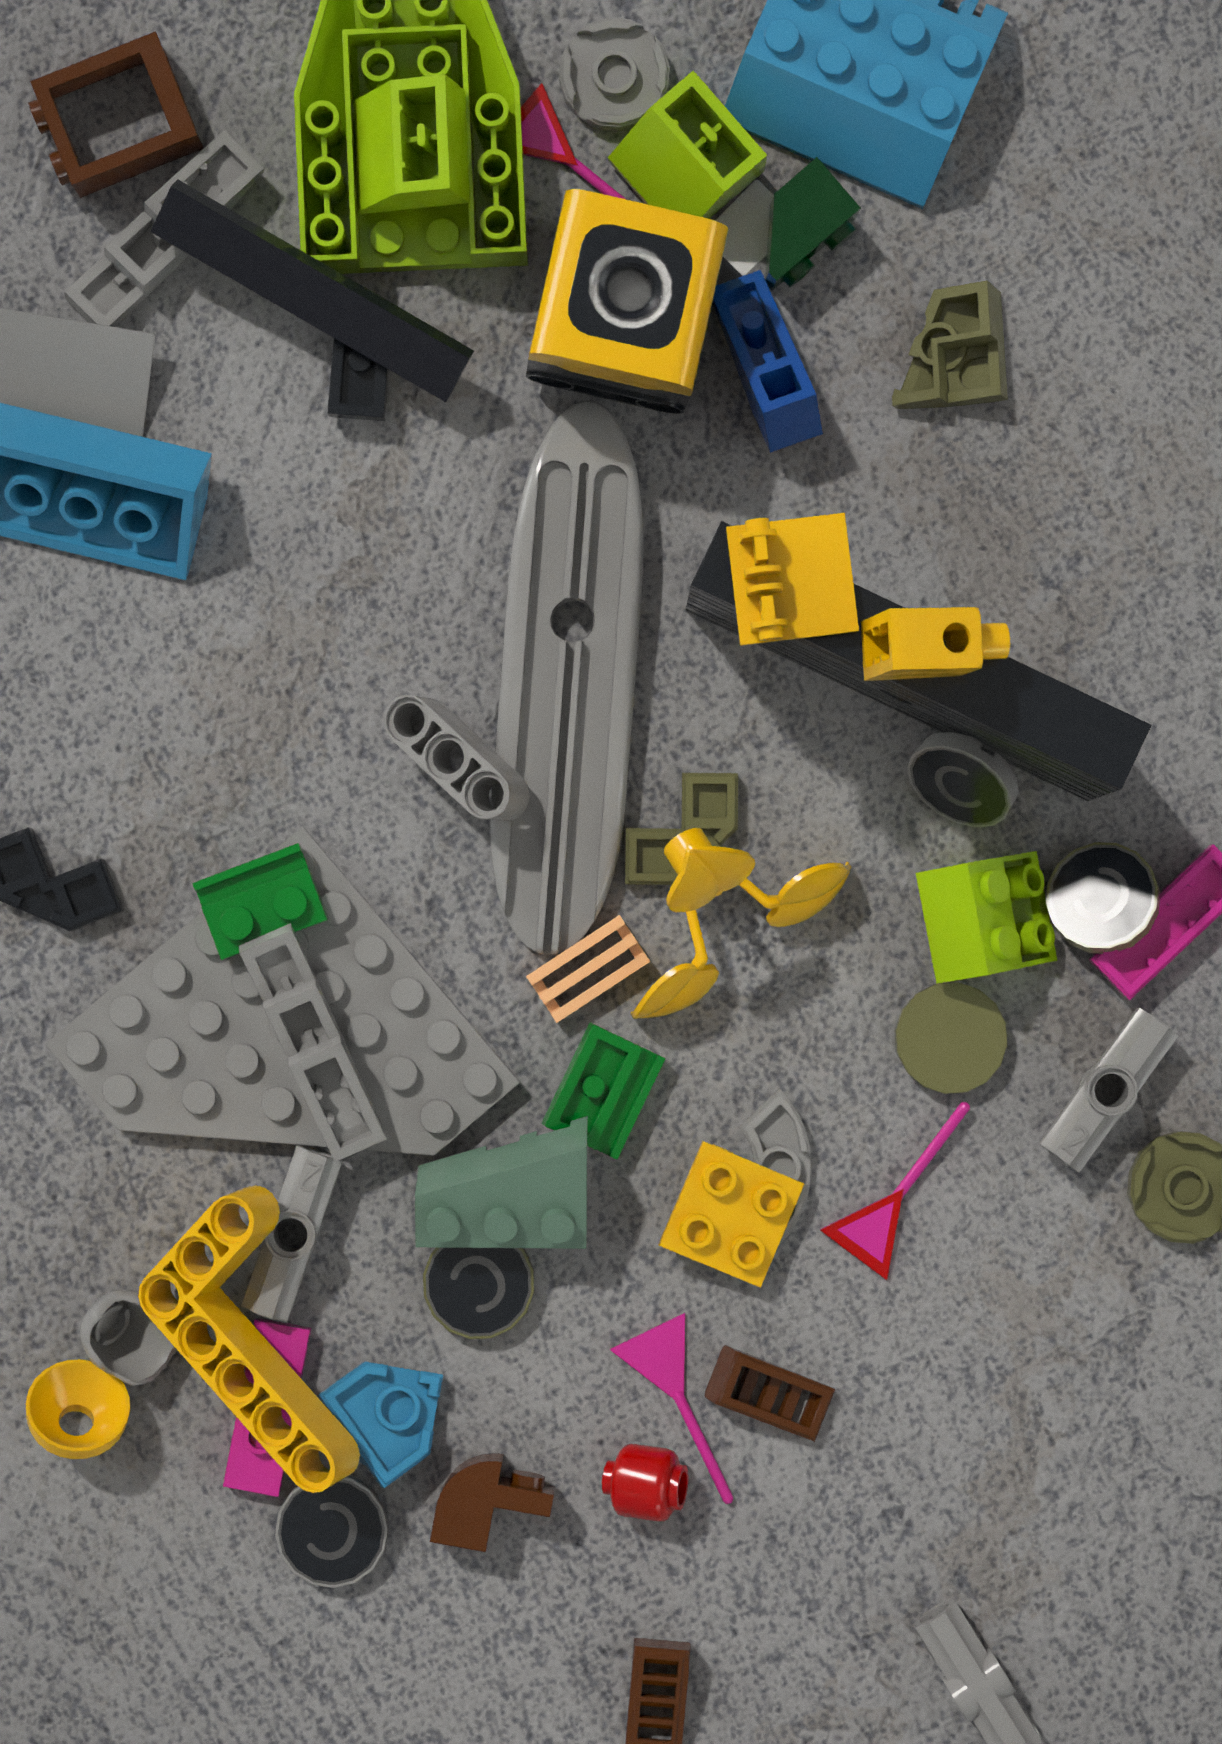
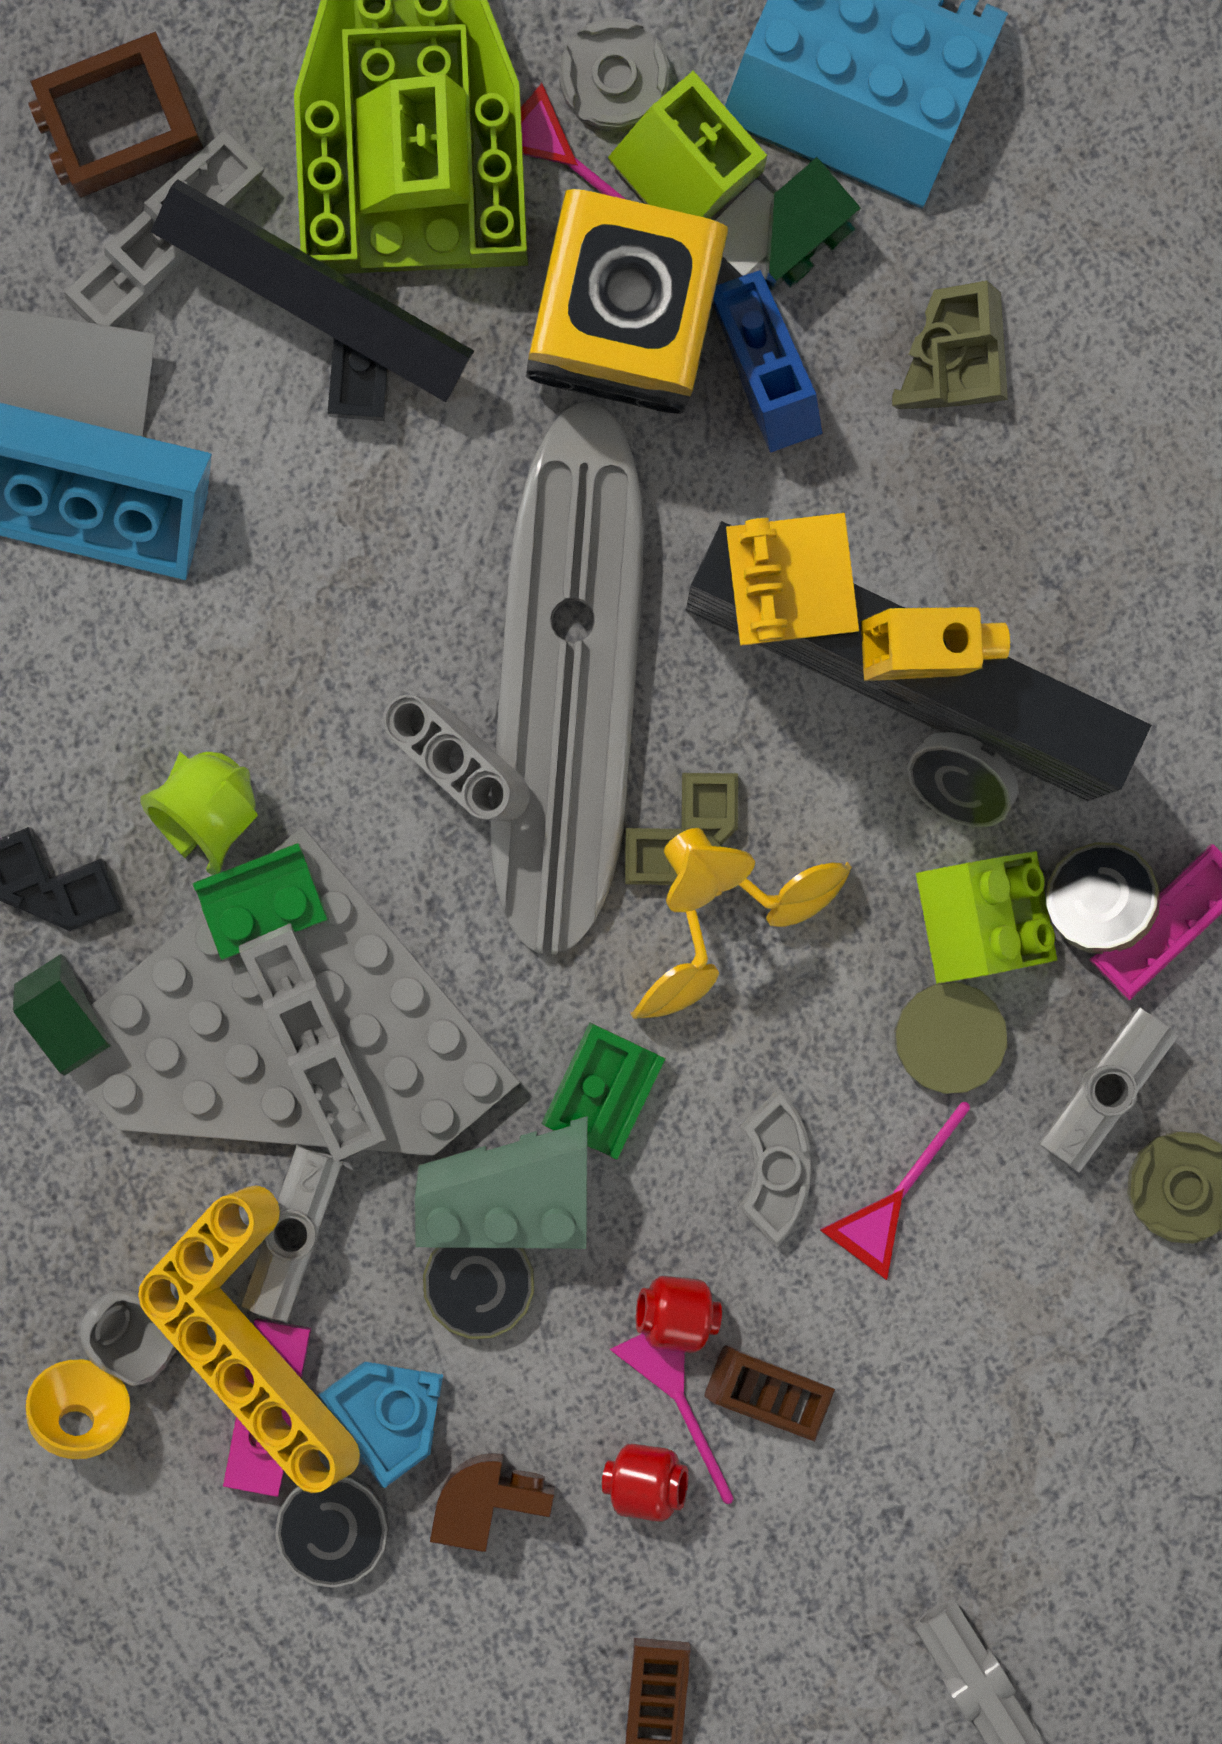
(59, 1015): none -> dark green slope
(203, 804): none -> lime helmet
(548, 994): light nougat tile -> none
(677, 1314): none -> red head
(731, 1214): yellow hinge -> none

